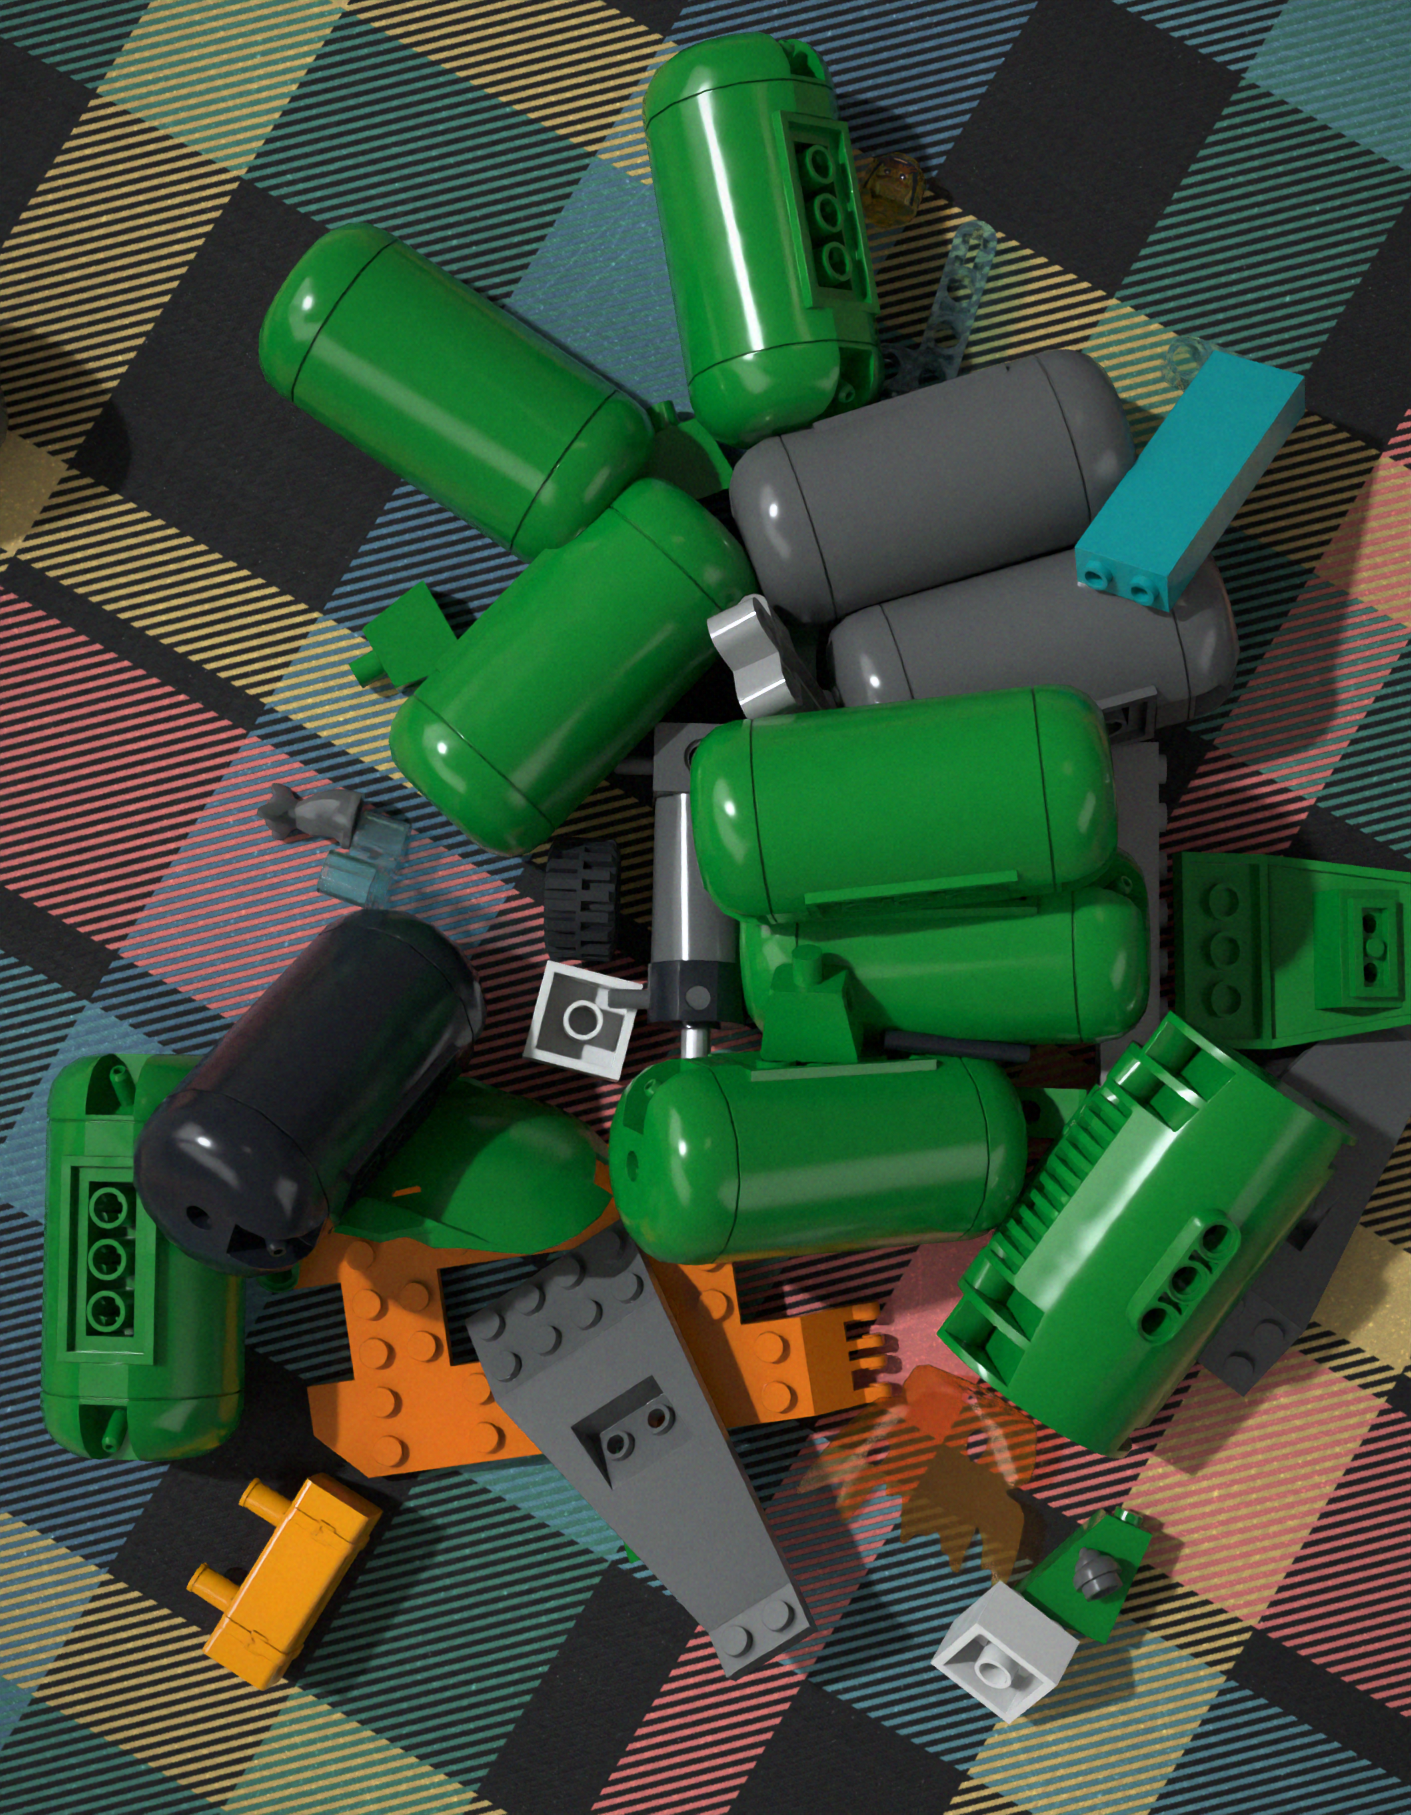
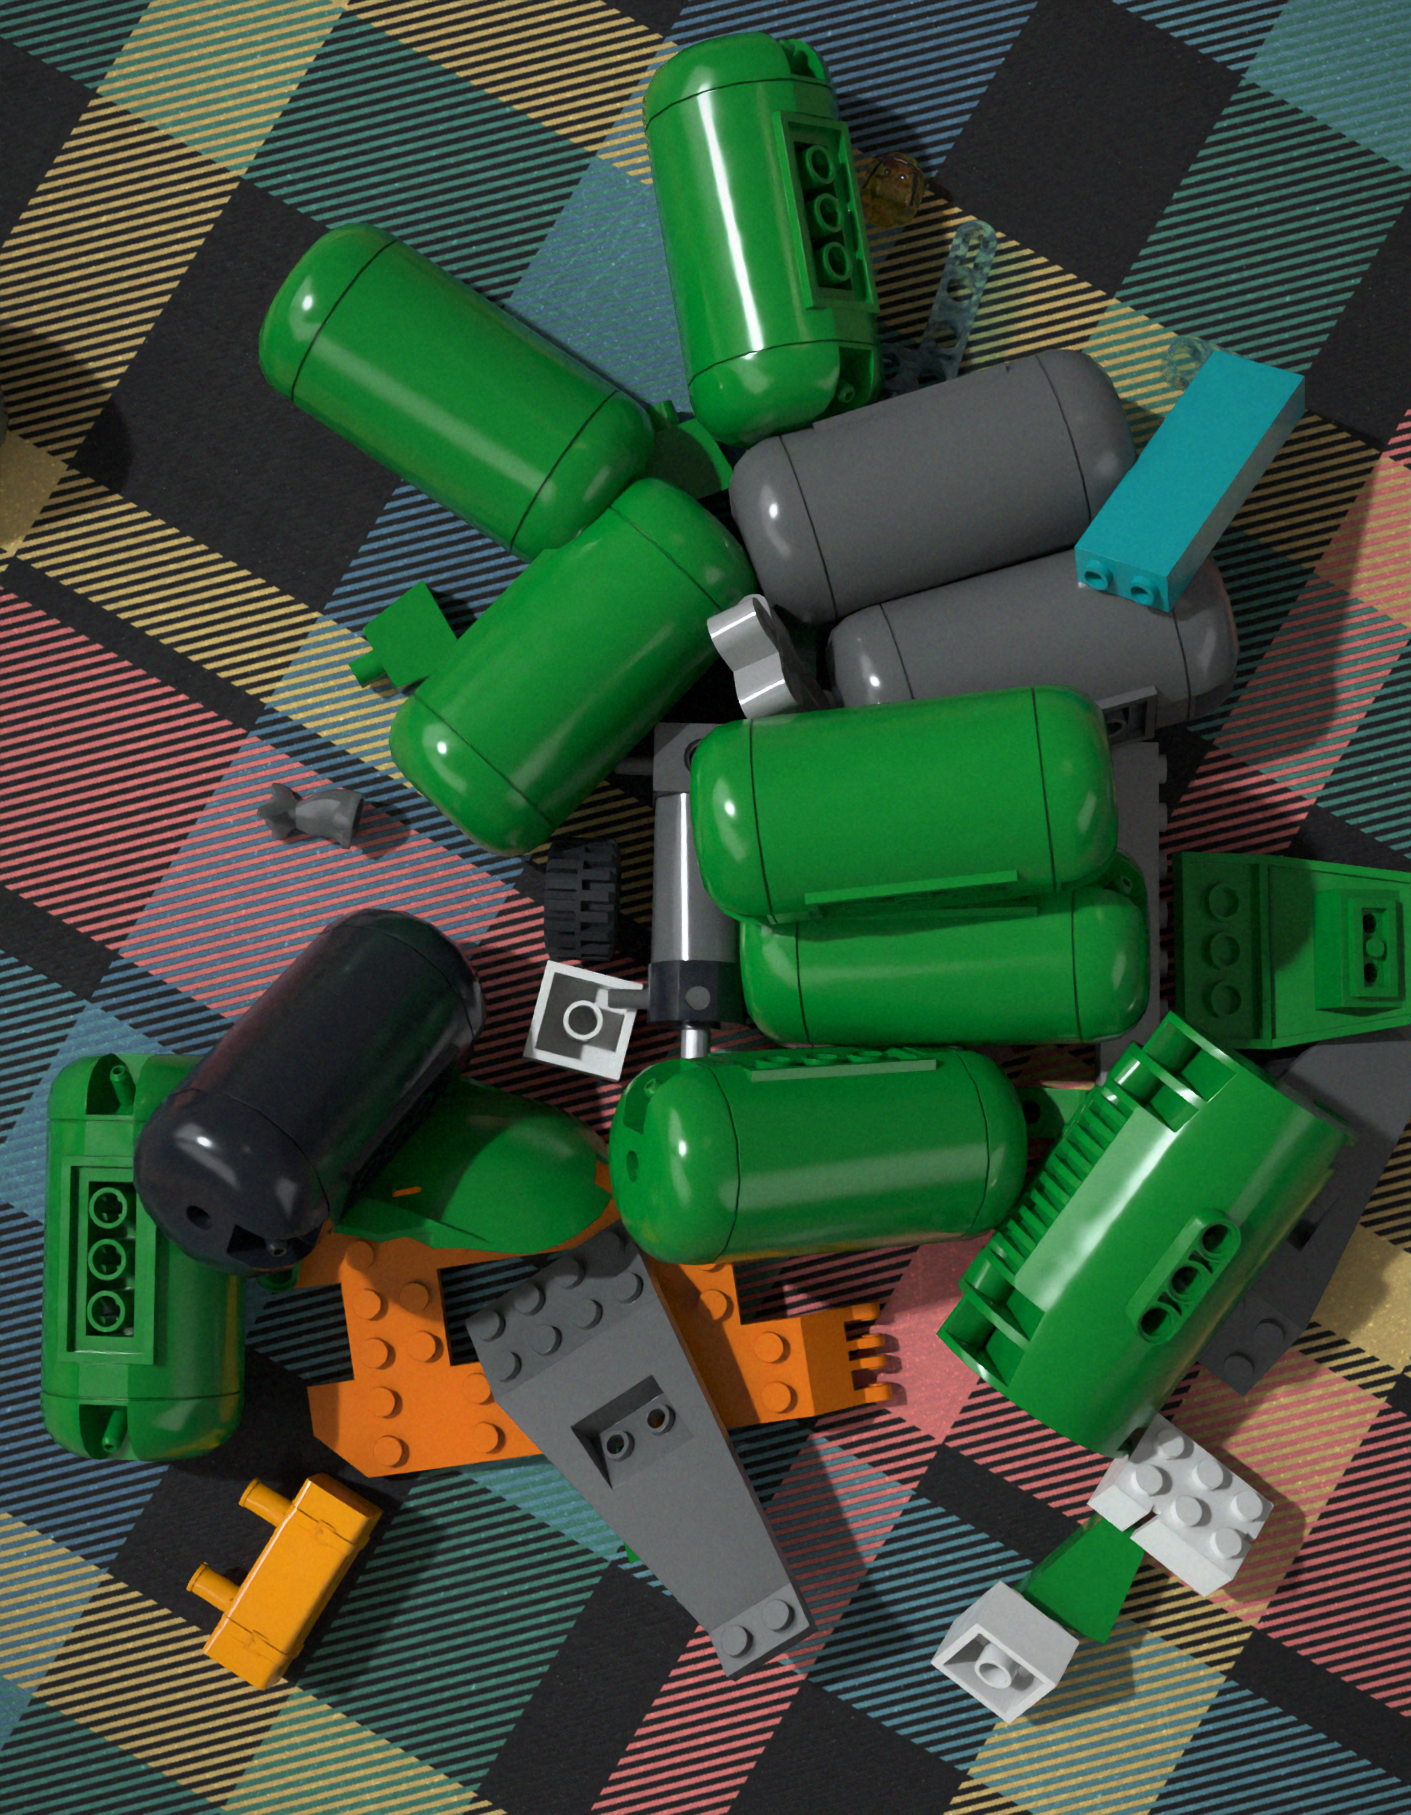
(371, 866): clear light blue beam -> none
(811, 1012): green torso -> none
(932, 1469): clear orange piece -> none
(948, 1046): black bar -> none
(1096, 1575): dark grey plate -> none
(1200, 1505): none -> white piece

